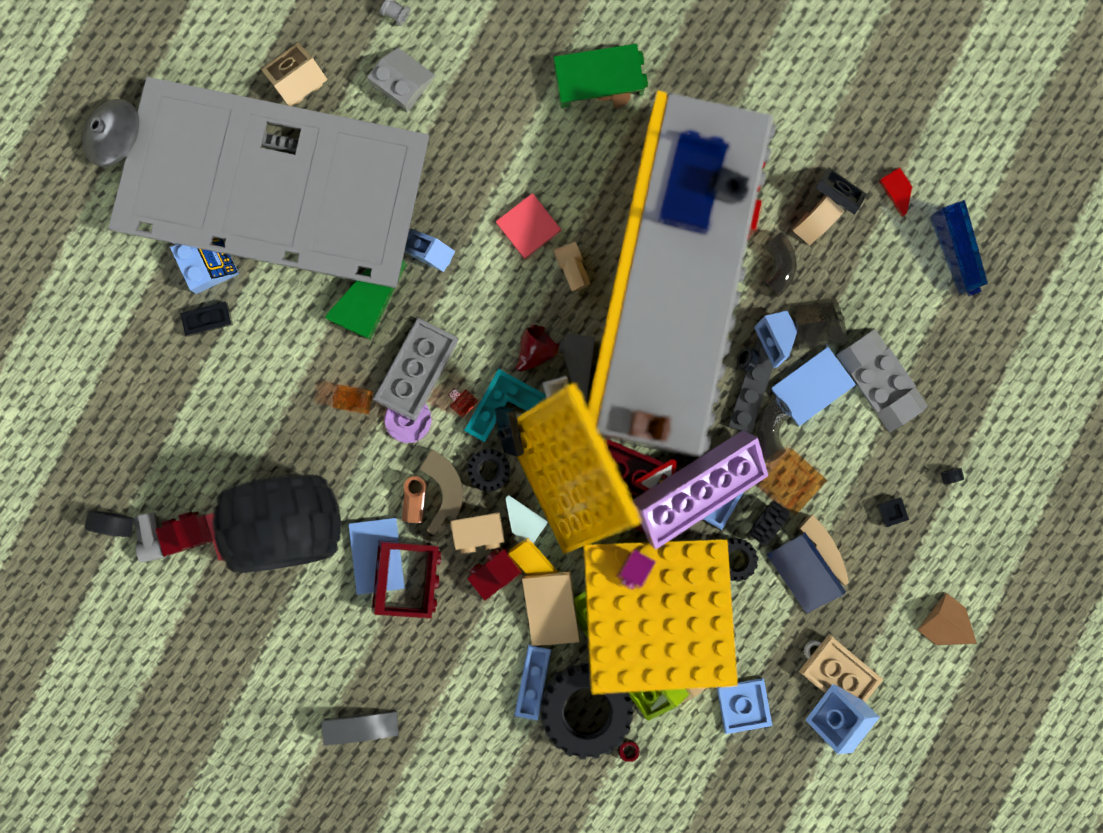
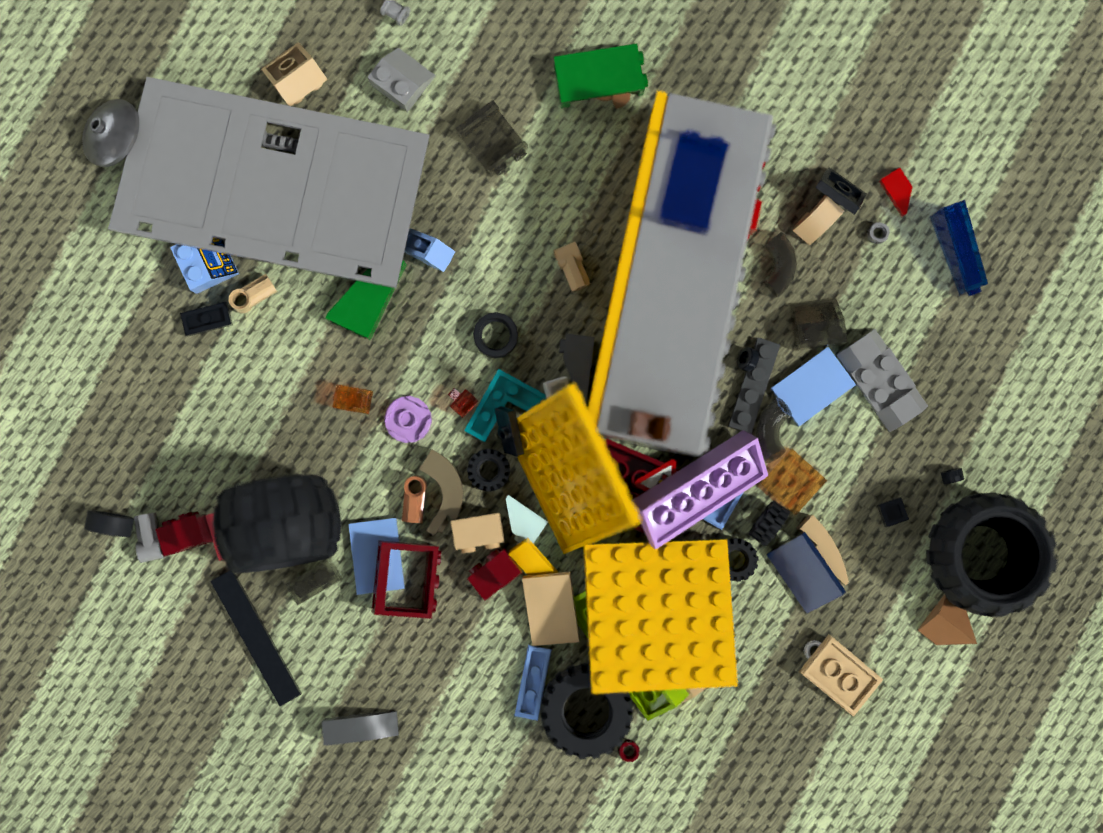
(254, 292): none -> tan piece
(256, 637): none -> black tile
(314, 581): none -> clear smoke brick
(416, 369): light grey tile -> none
(492, 139): none -> clear smoke panel
(495, 317): none -> black tyre
(528, 226): coral tile -> none
(535, 348): dark red hat -> none
(635, 570): magenta brick -> none
(718, 185): black brick -> none
(744, 706): light blue tile -> none
(777, 336): light blue slope -> none
(842, 719): light blue slope -> none
(883, 227): none -> light grey axle
(1028, 561): none -> black tyre

